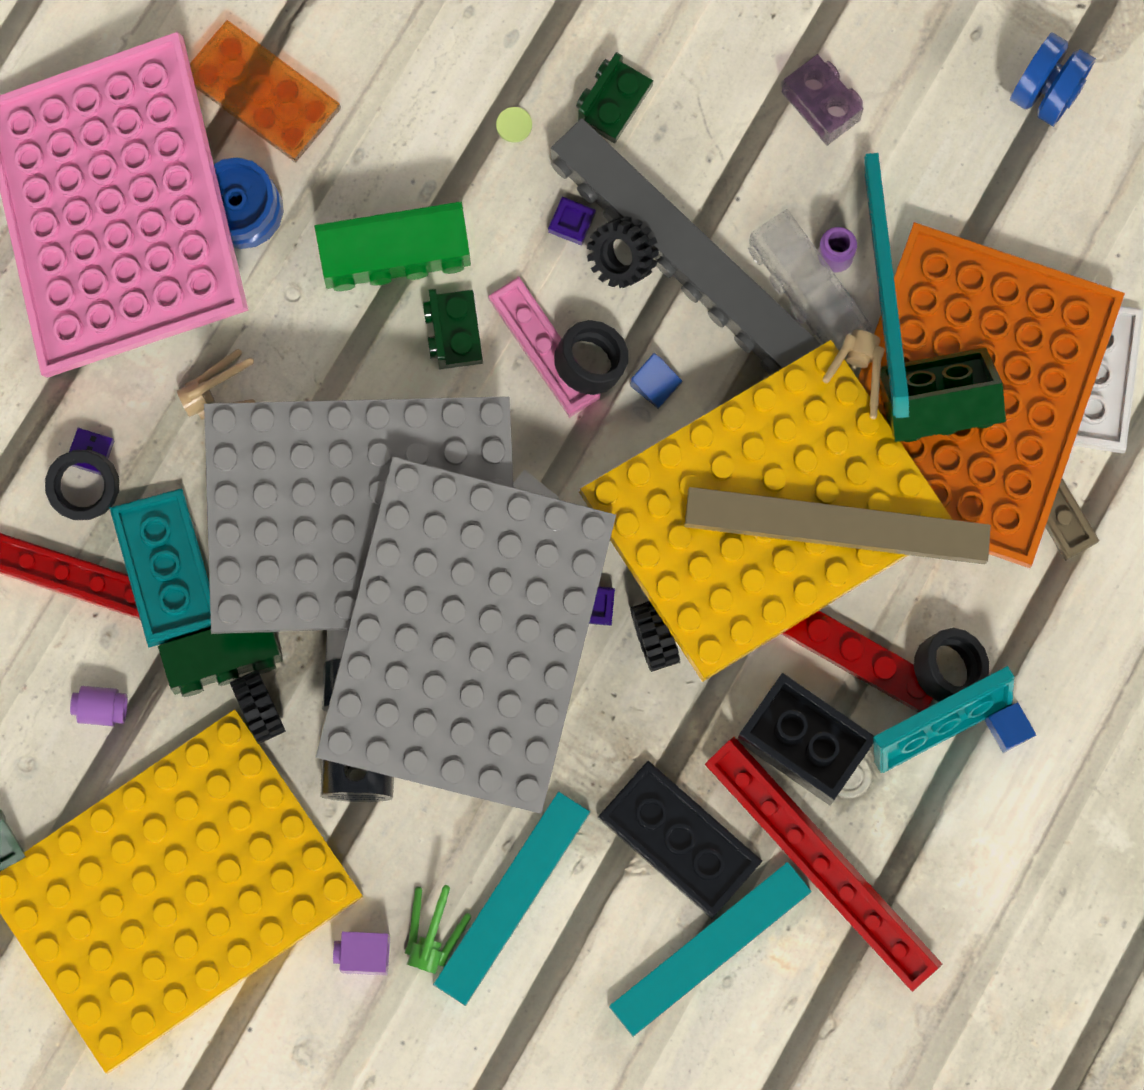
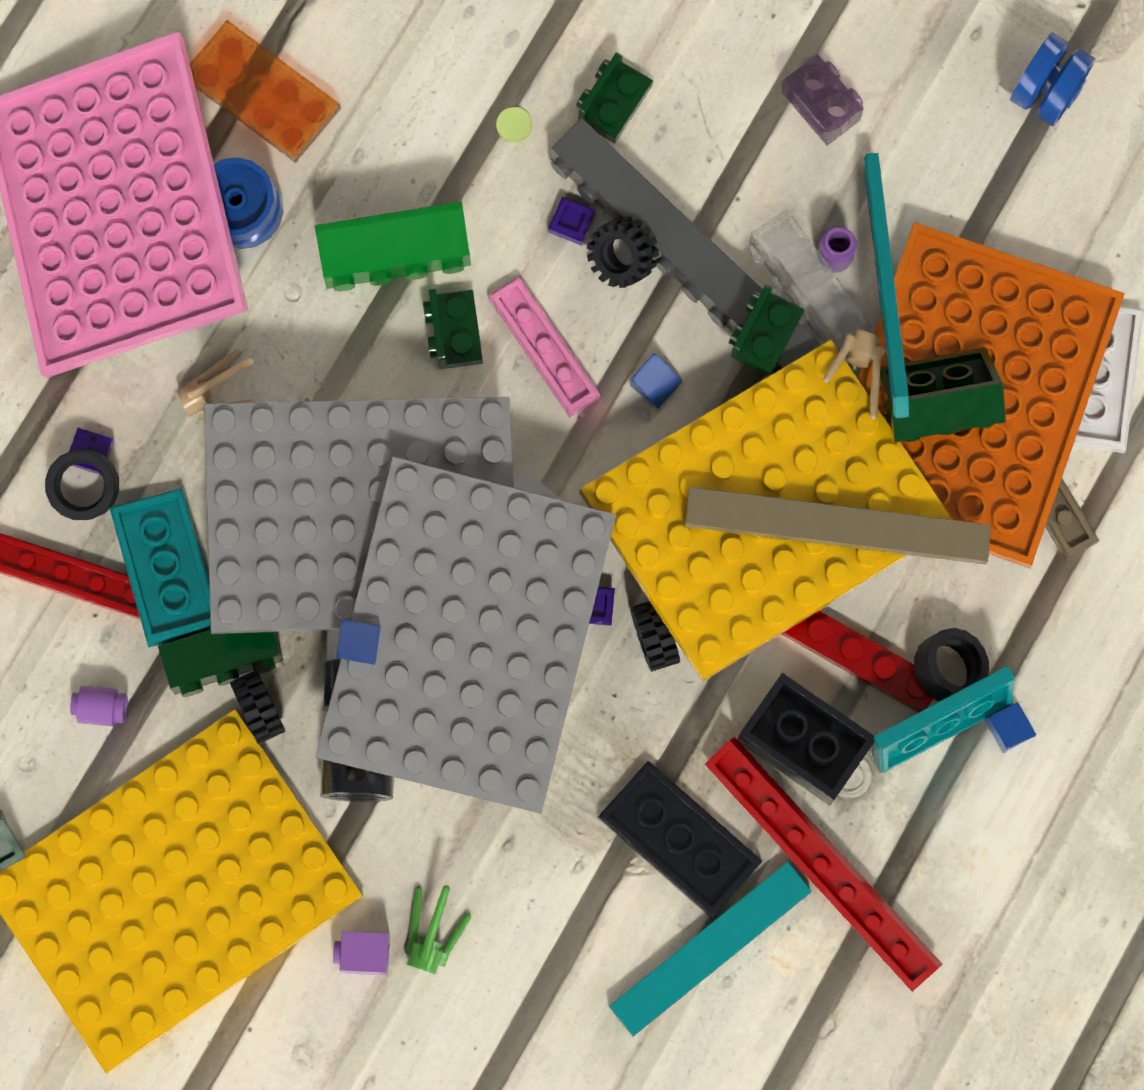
(358, 642): none -> blue slope
(511, 898): teal tile -> none
(602, 336): black tyre -> none
(765, 331): none -> dark green bracket

